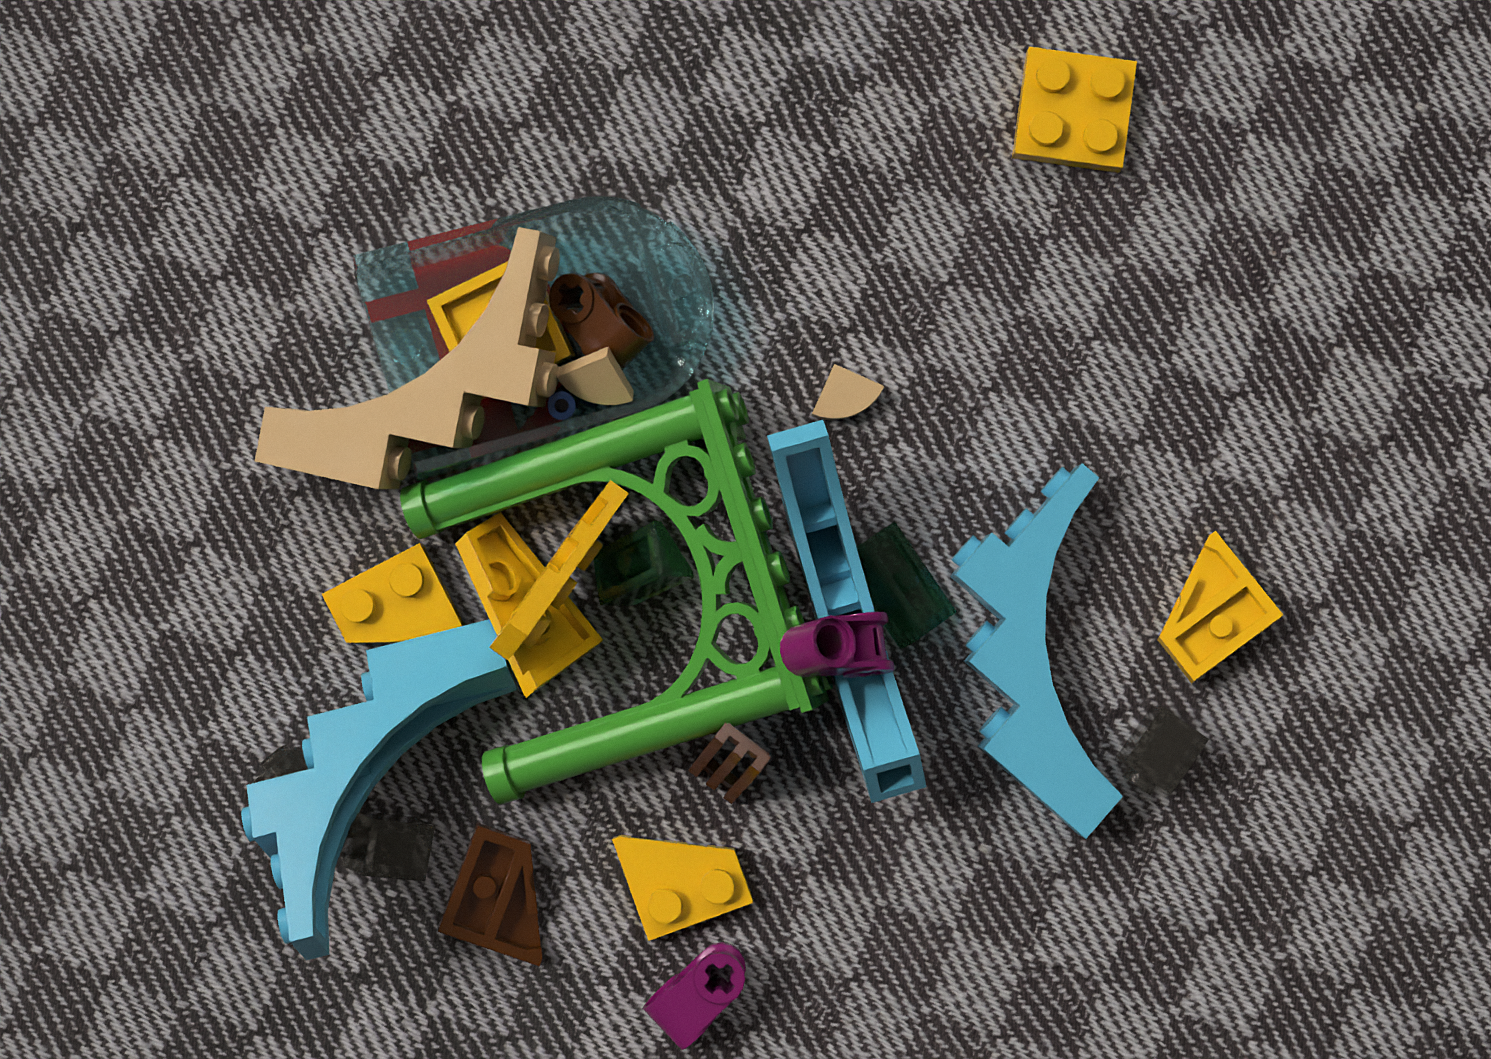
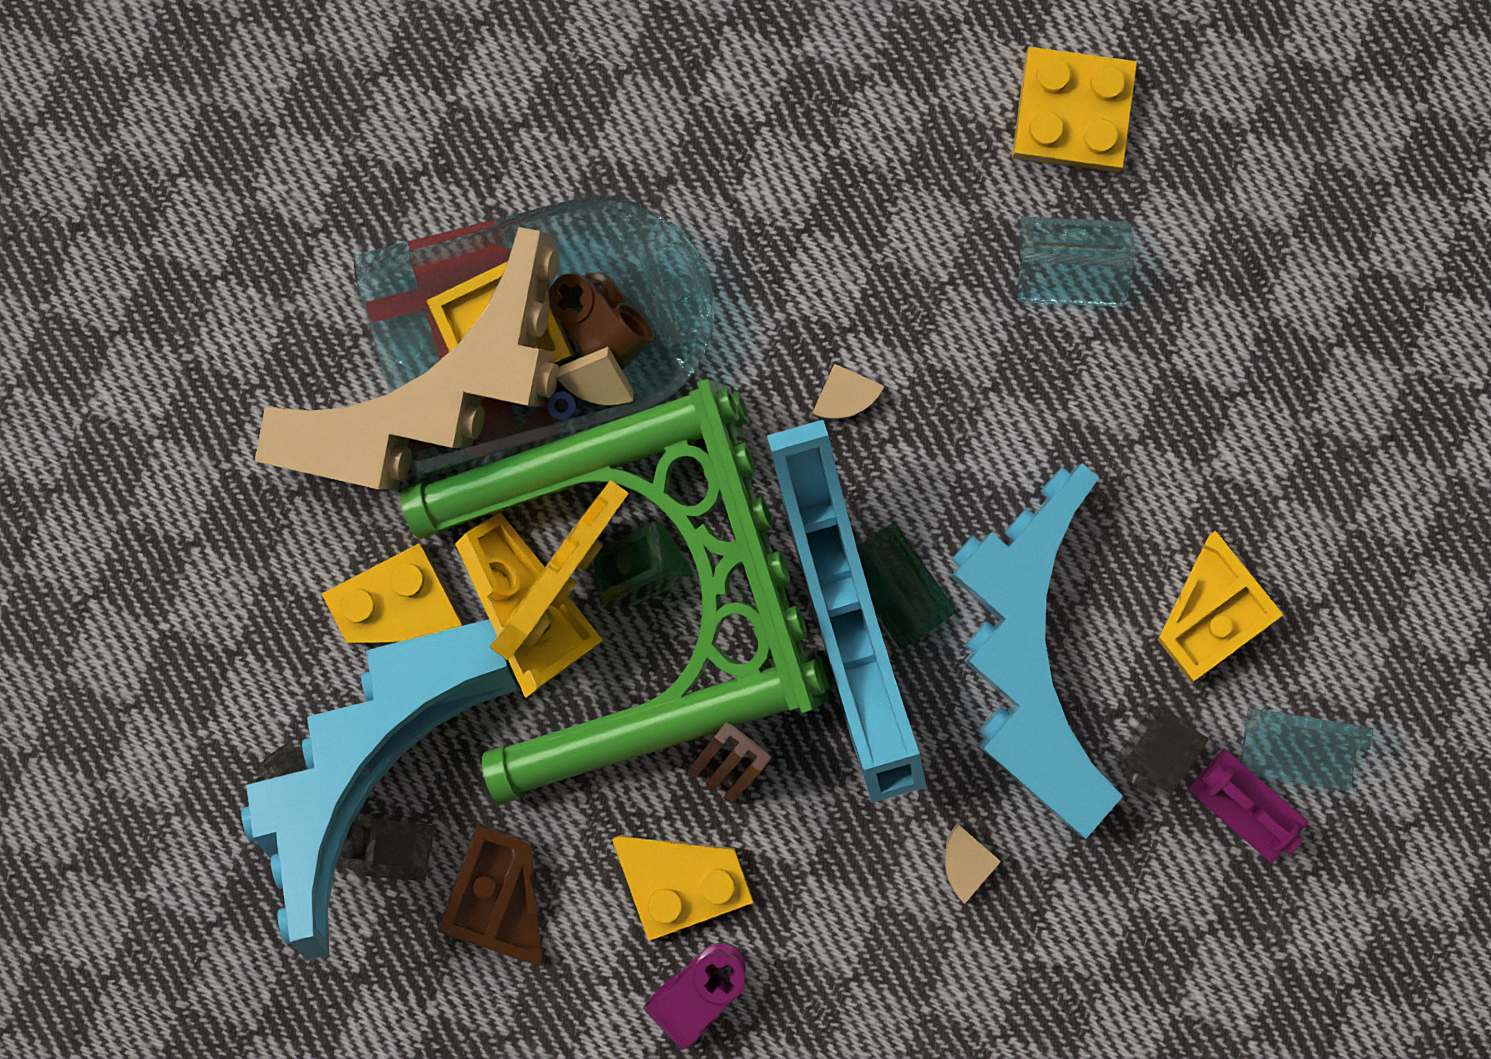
(846, 646): magenta piece -> none
(967, 863): none -> tan tile
(1075, 261): none -> clear light blue panel
(1249, 806): none -> magenta hinge
(1302, 748): none -> clear light blue panel

